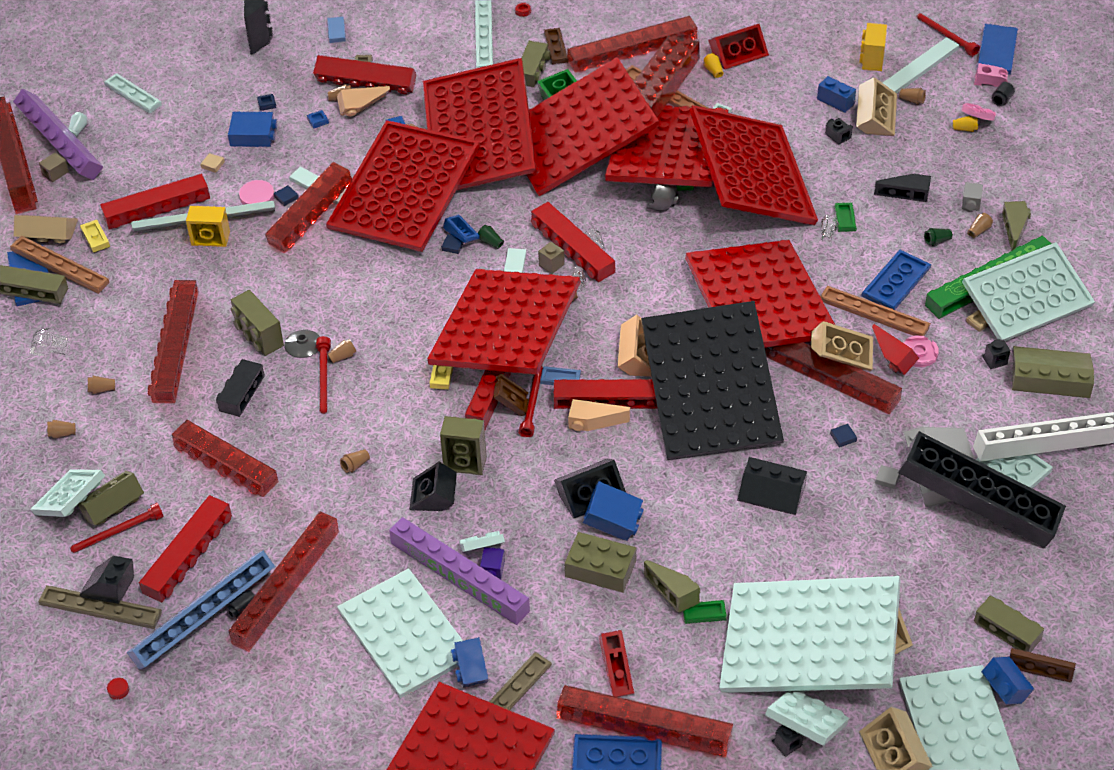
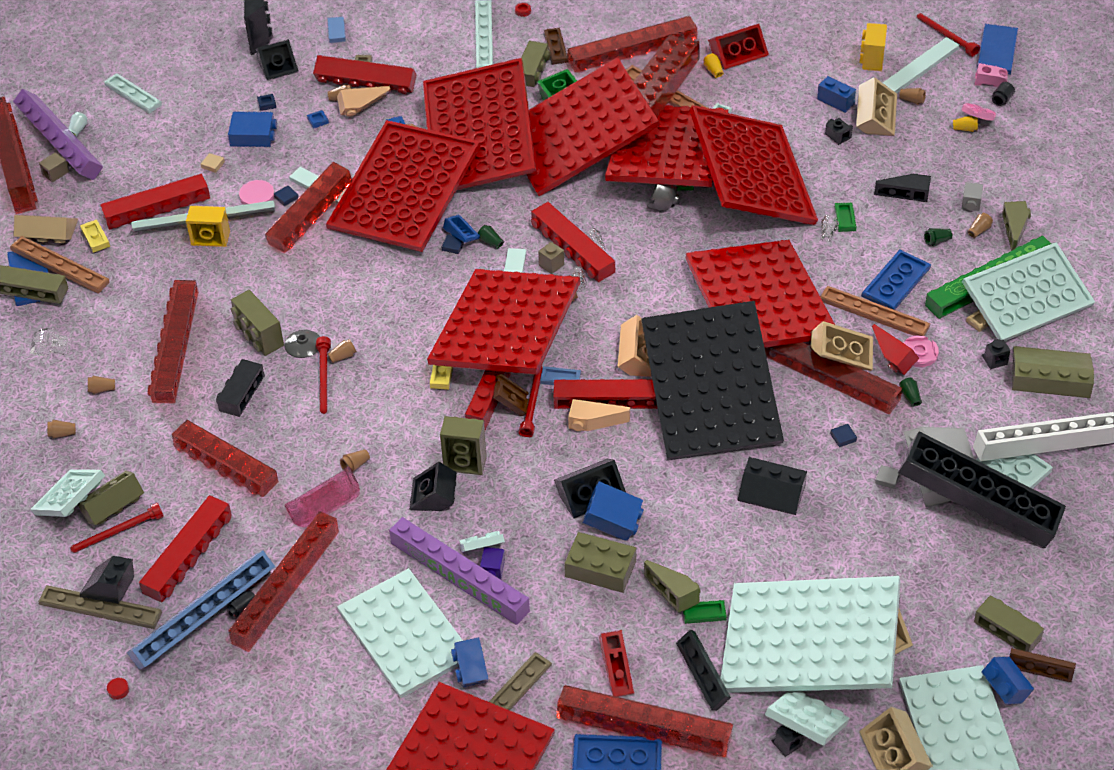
(276, 59): none -> black slope
(324, 498): none -> clear pink piece
(703, 670): none -> black plate
(911, 391): none -> dark green cone

